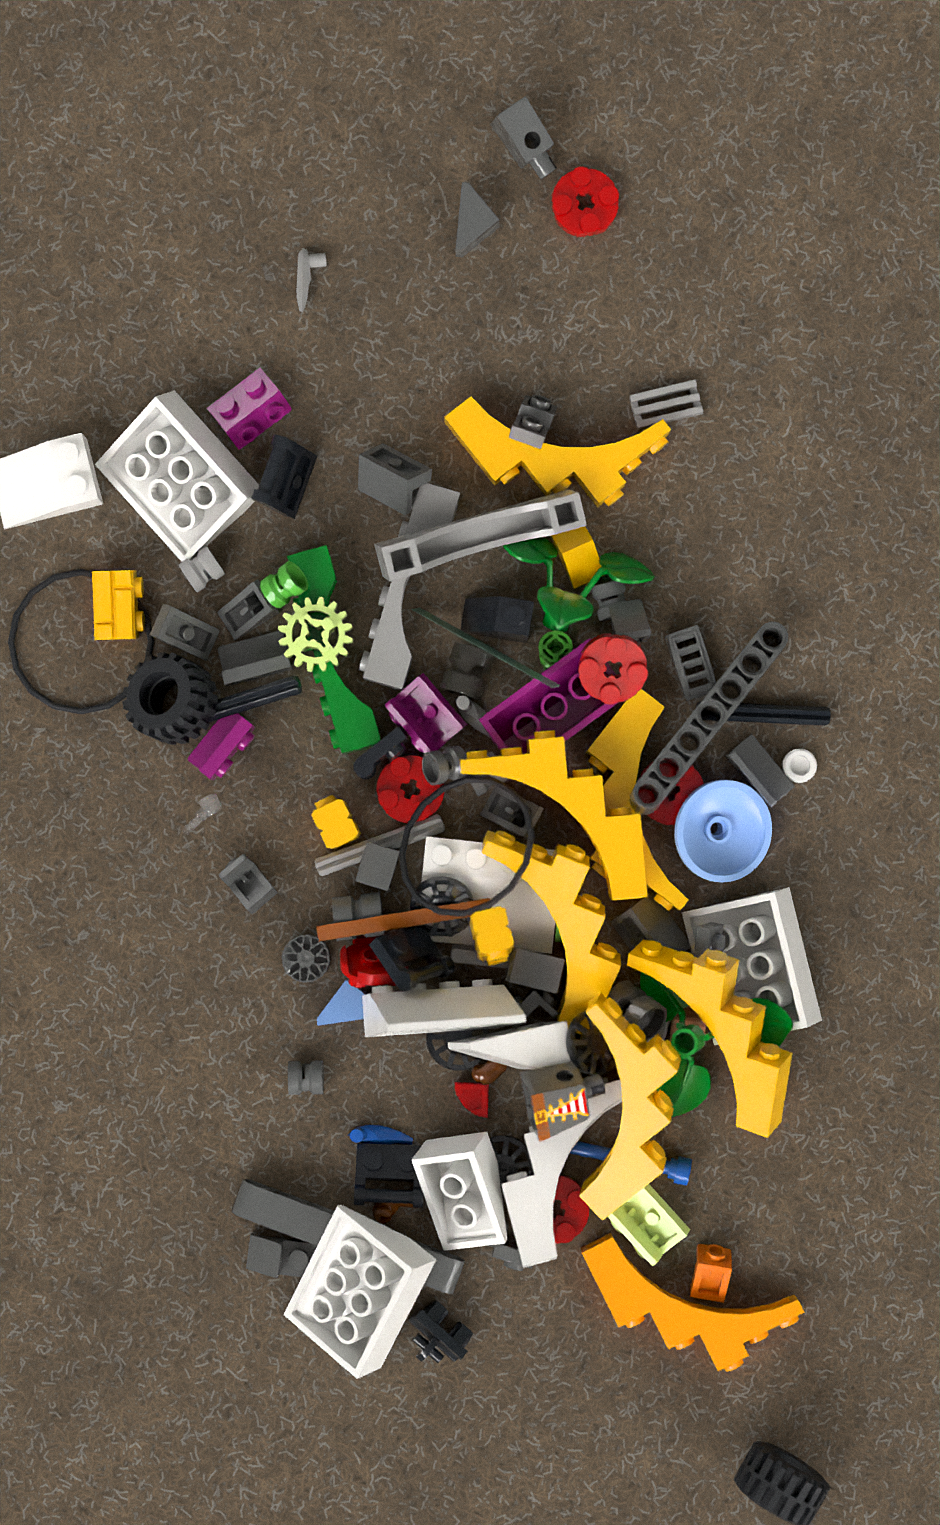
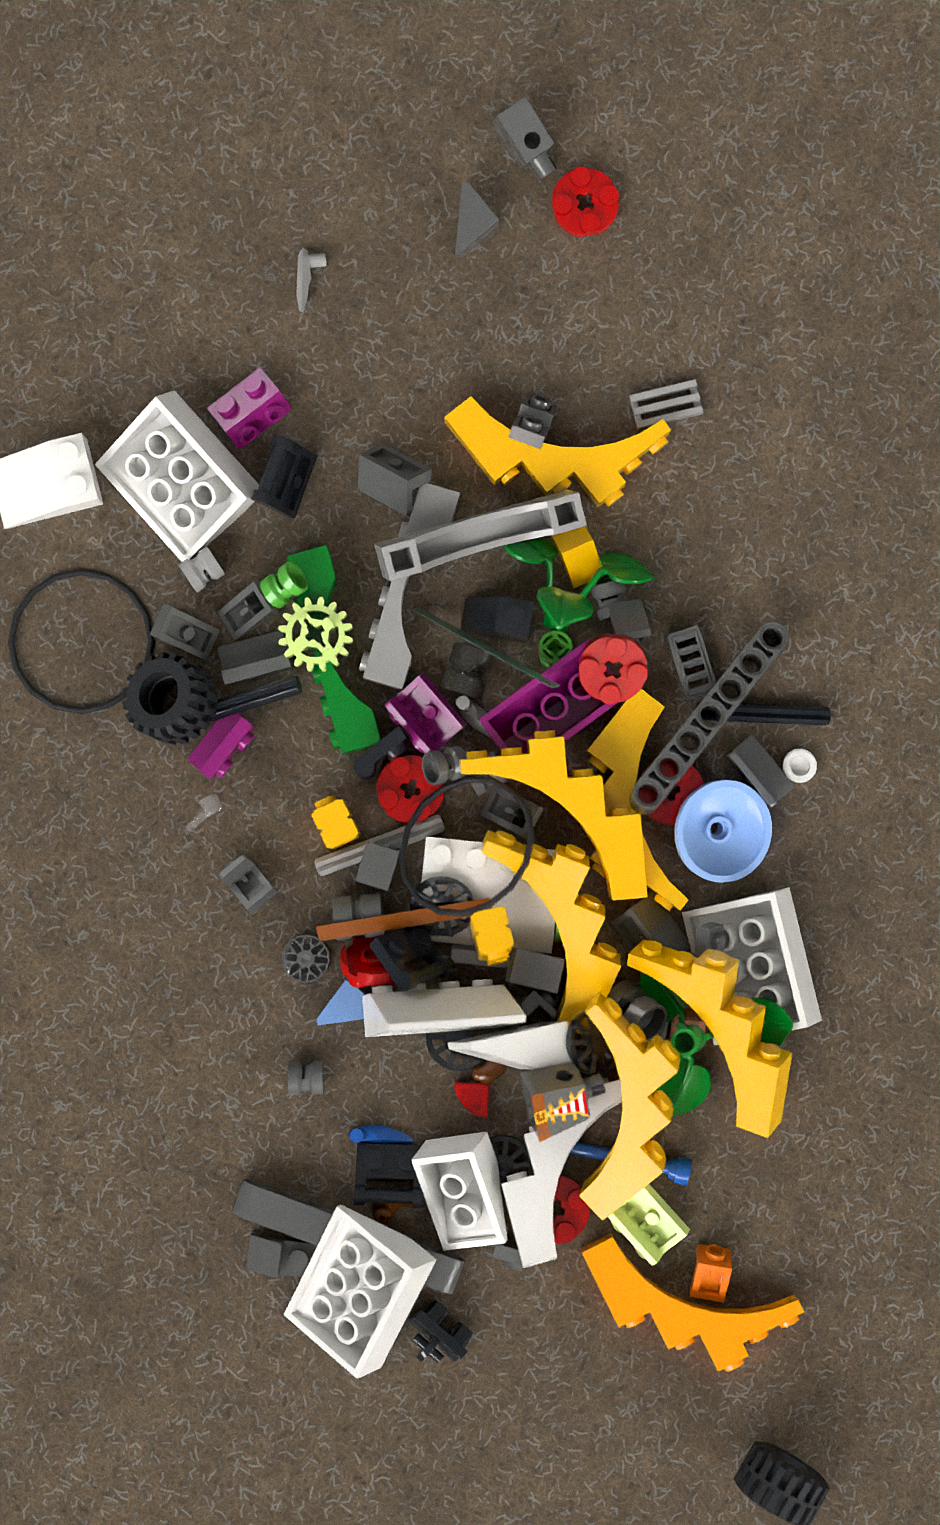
(117, 605): yellow brick -> none

